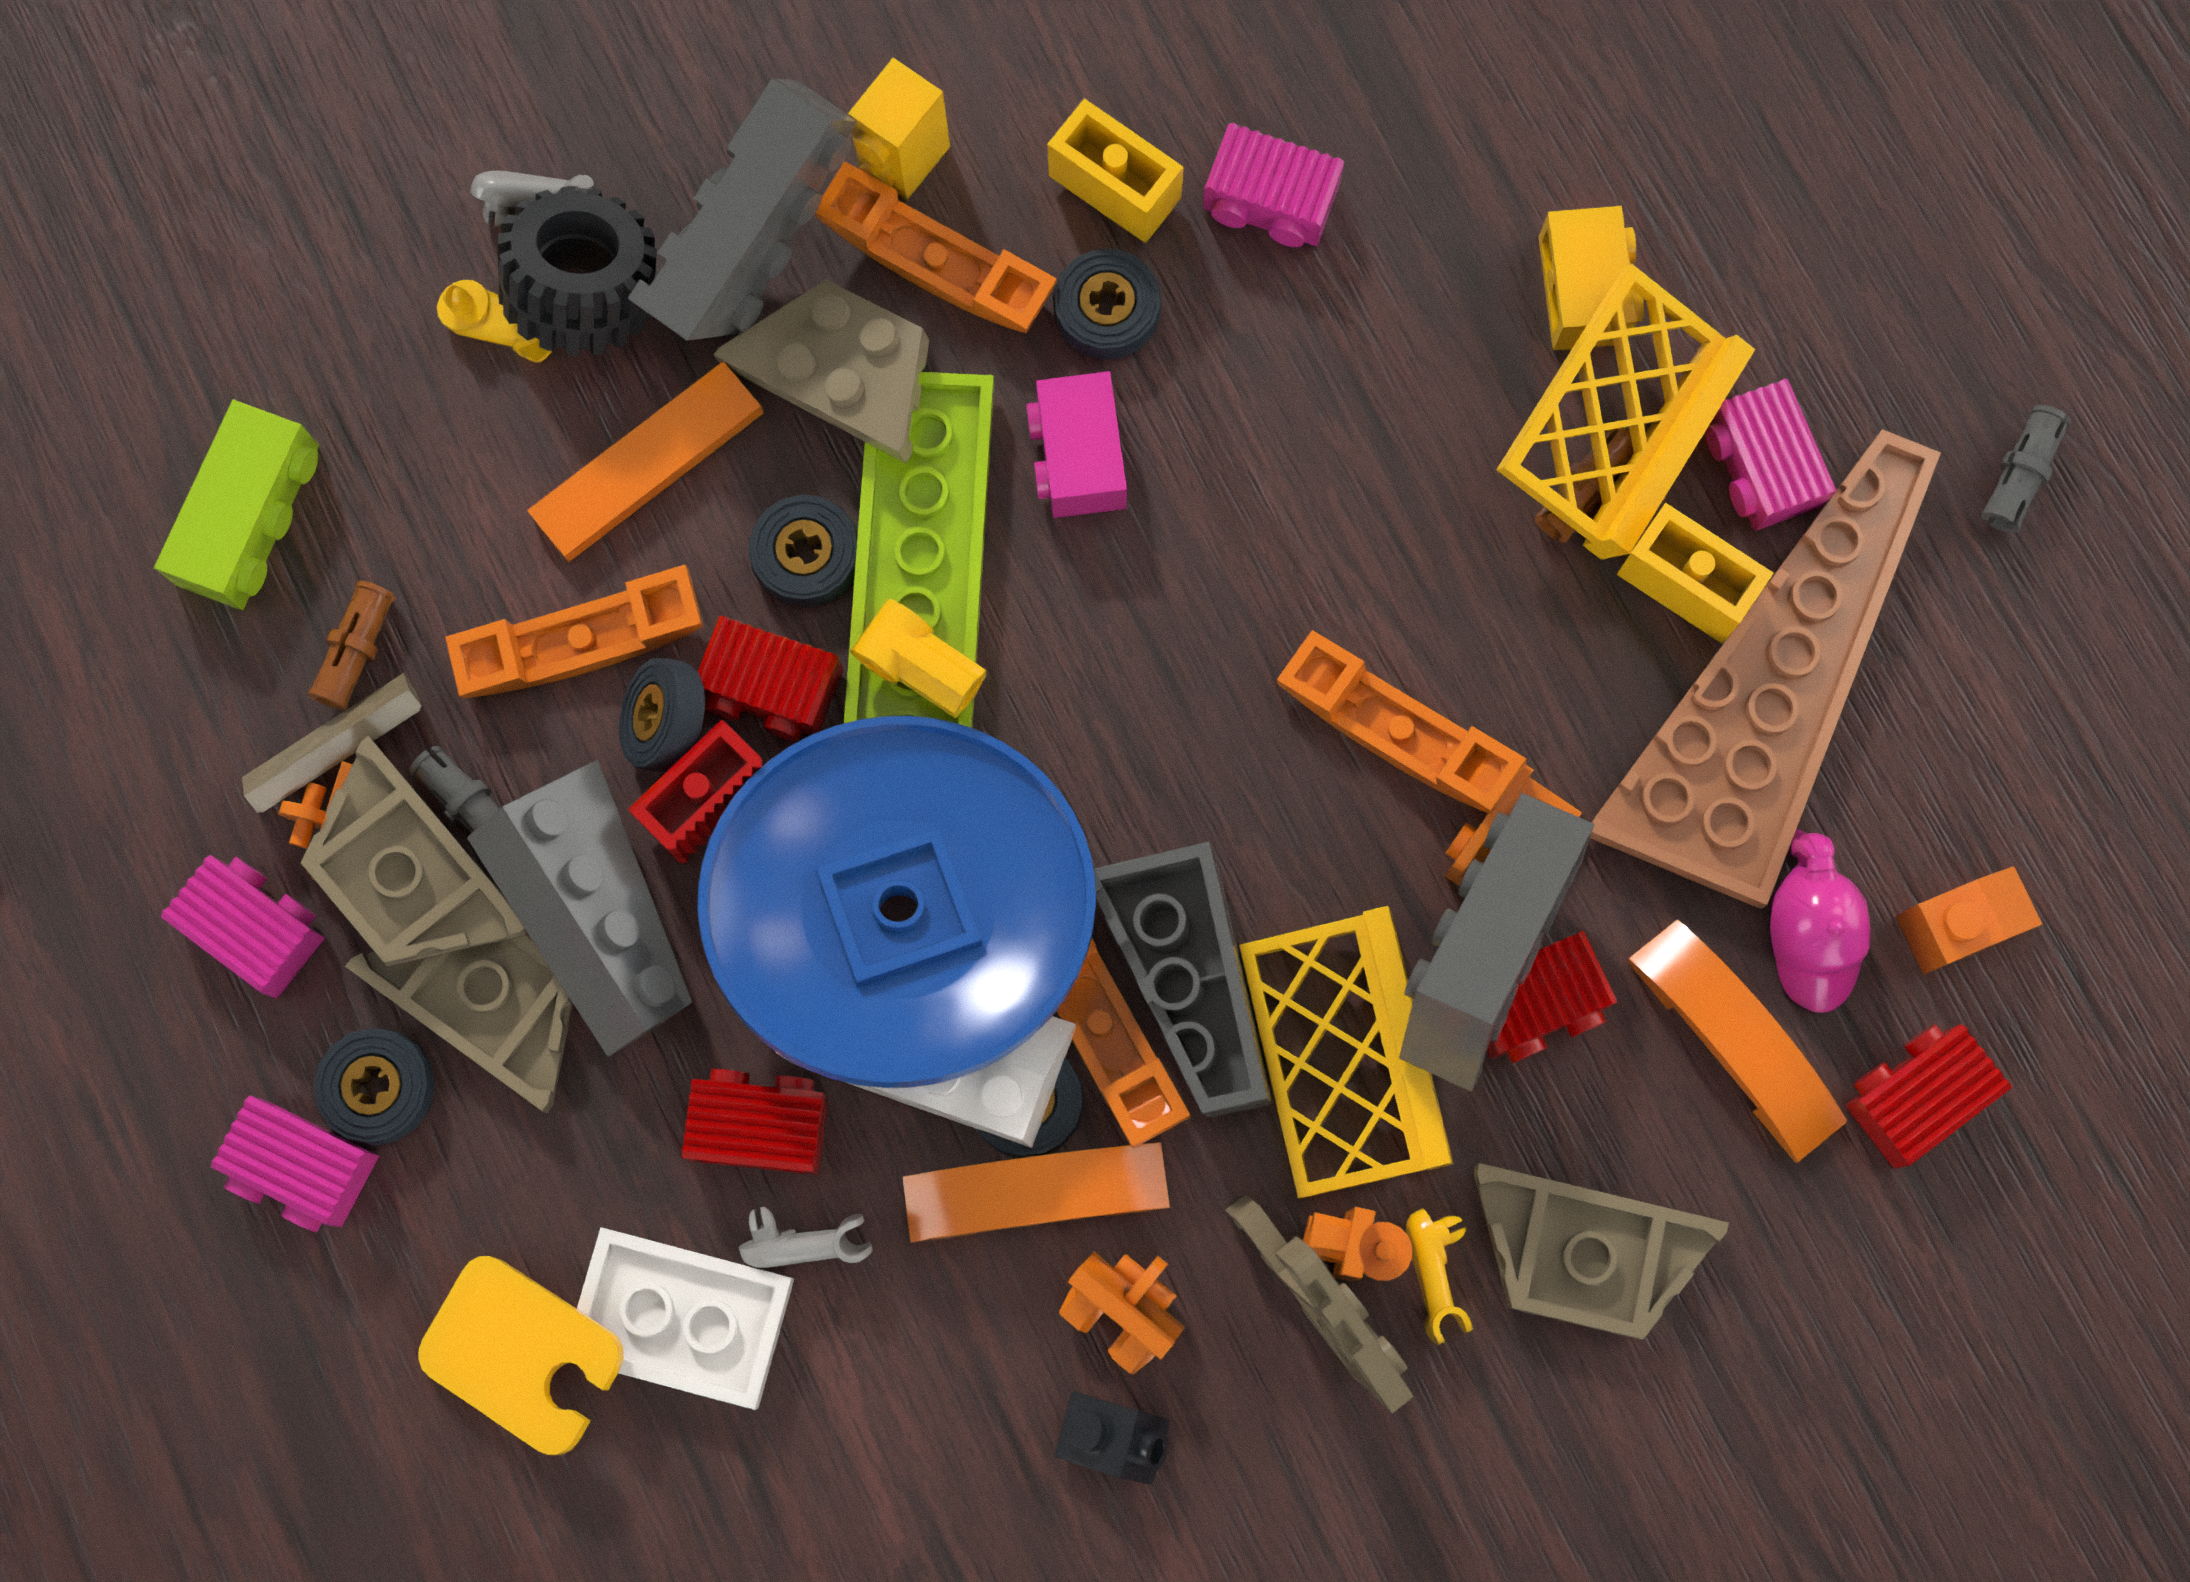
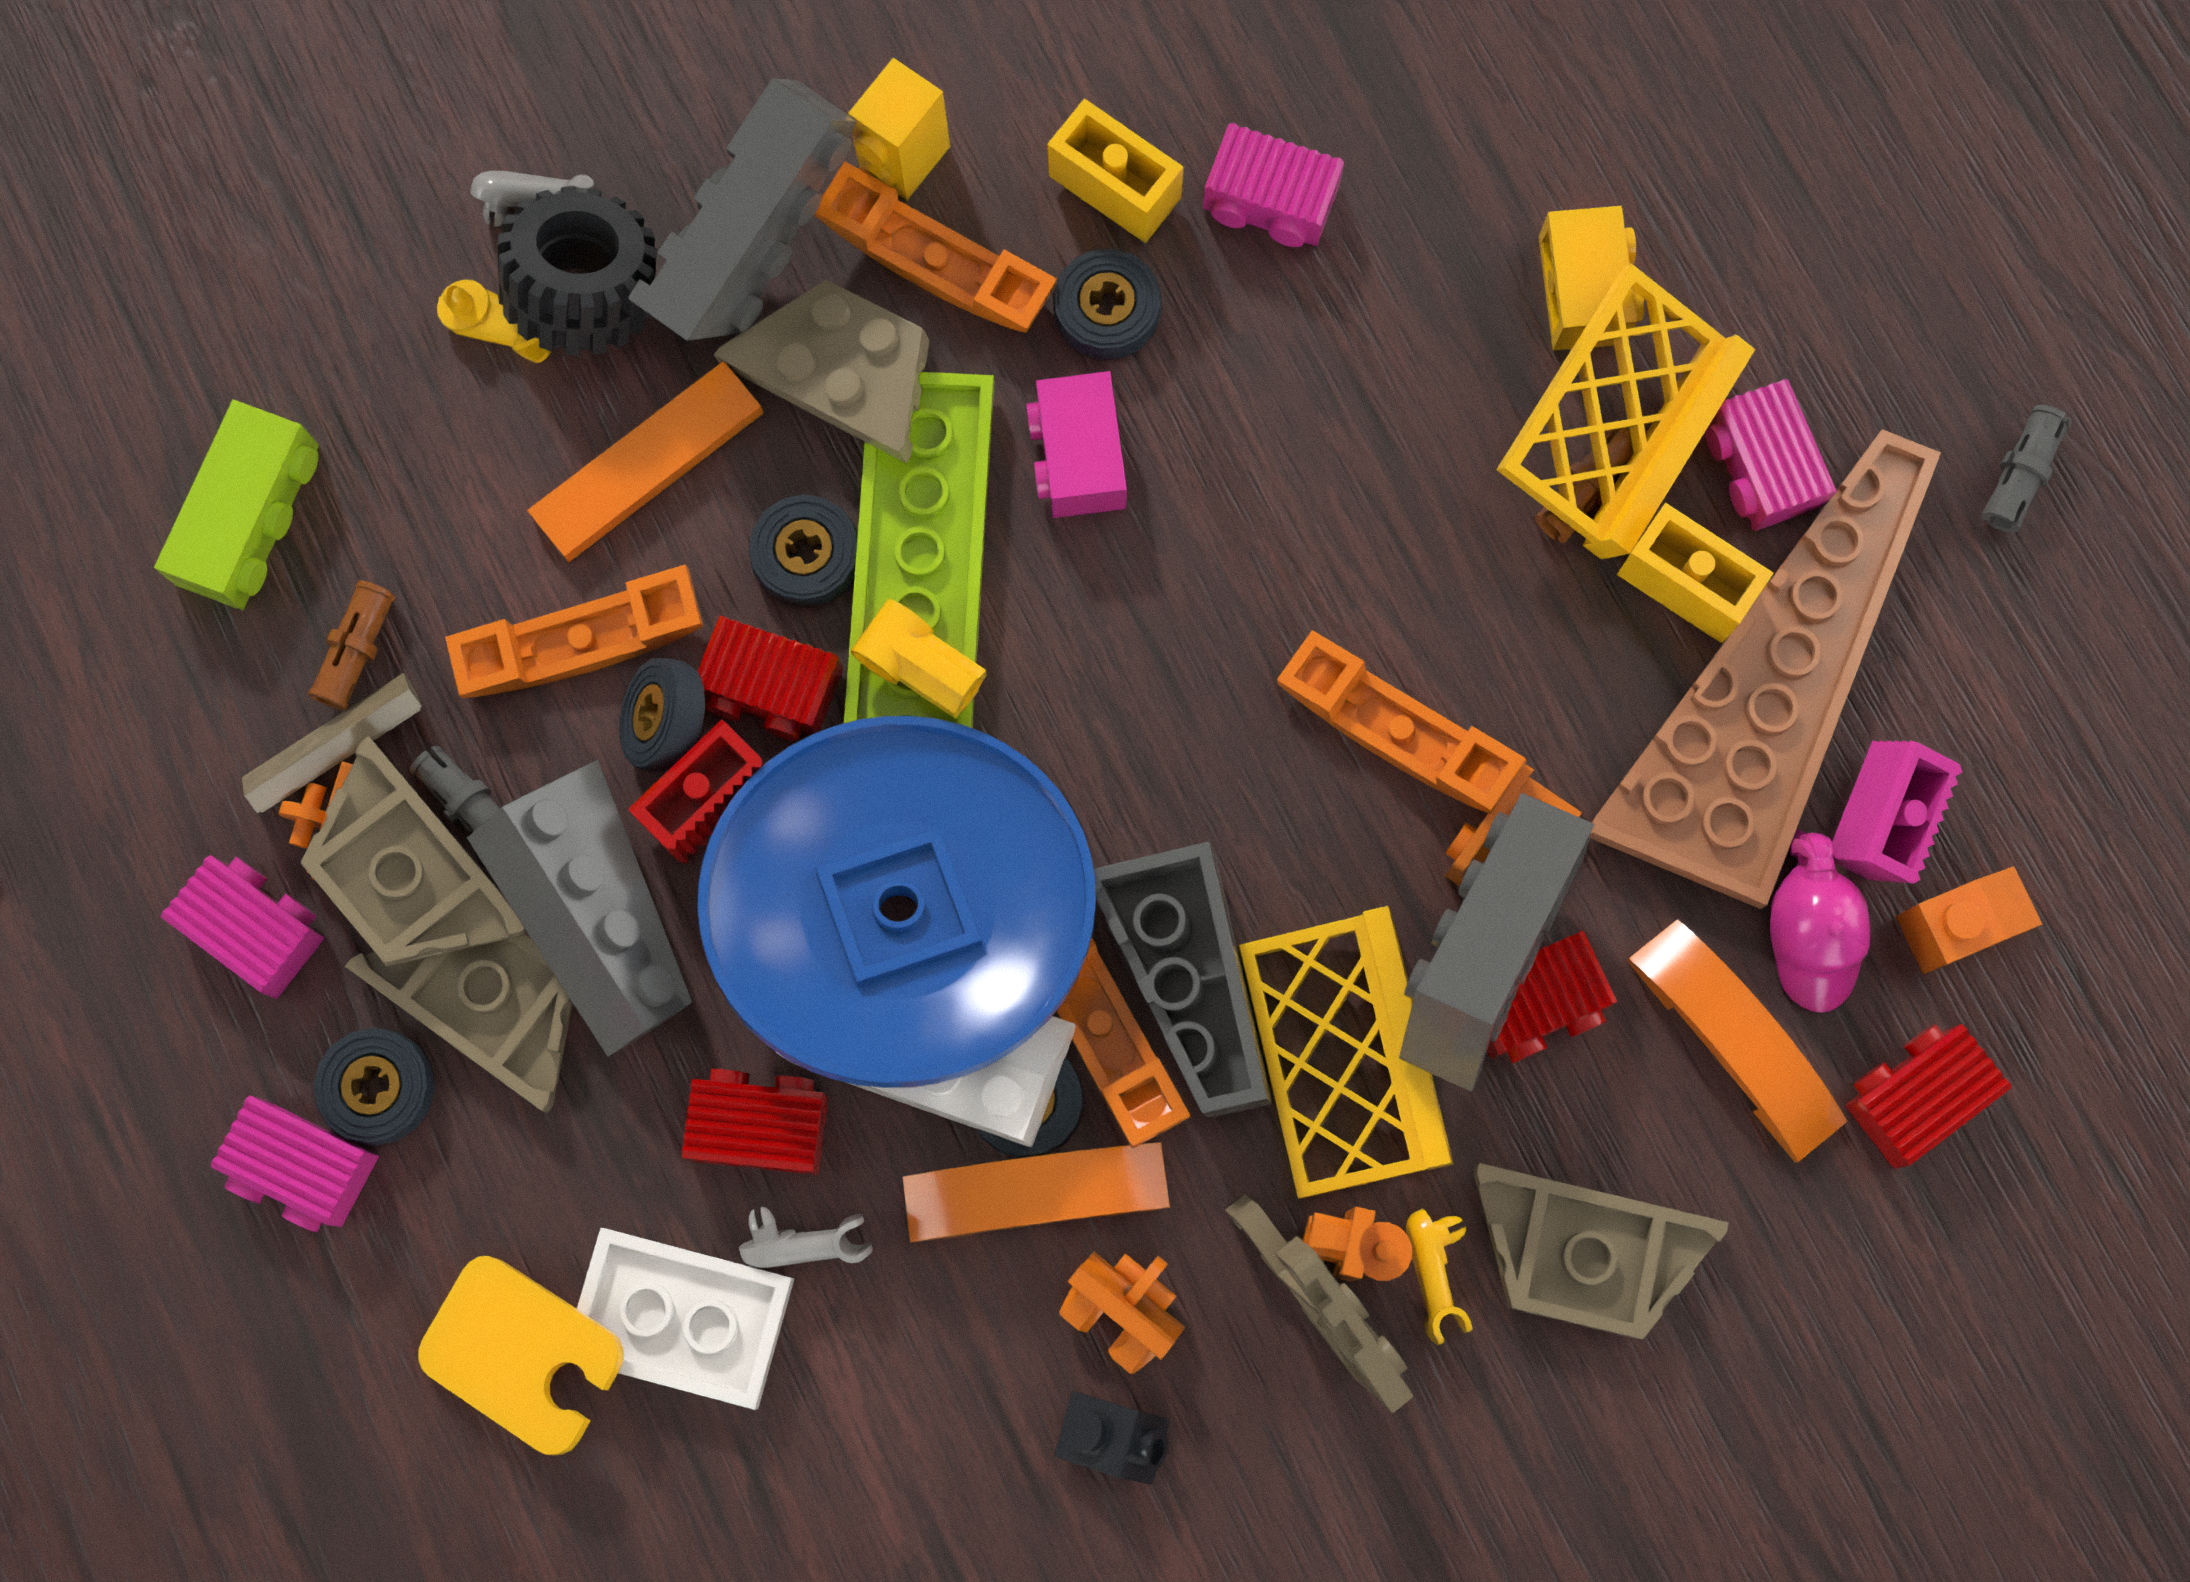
(1894, 811): none -> dark pink brick

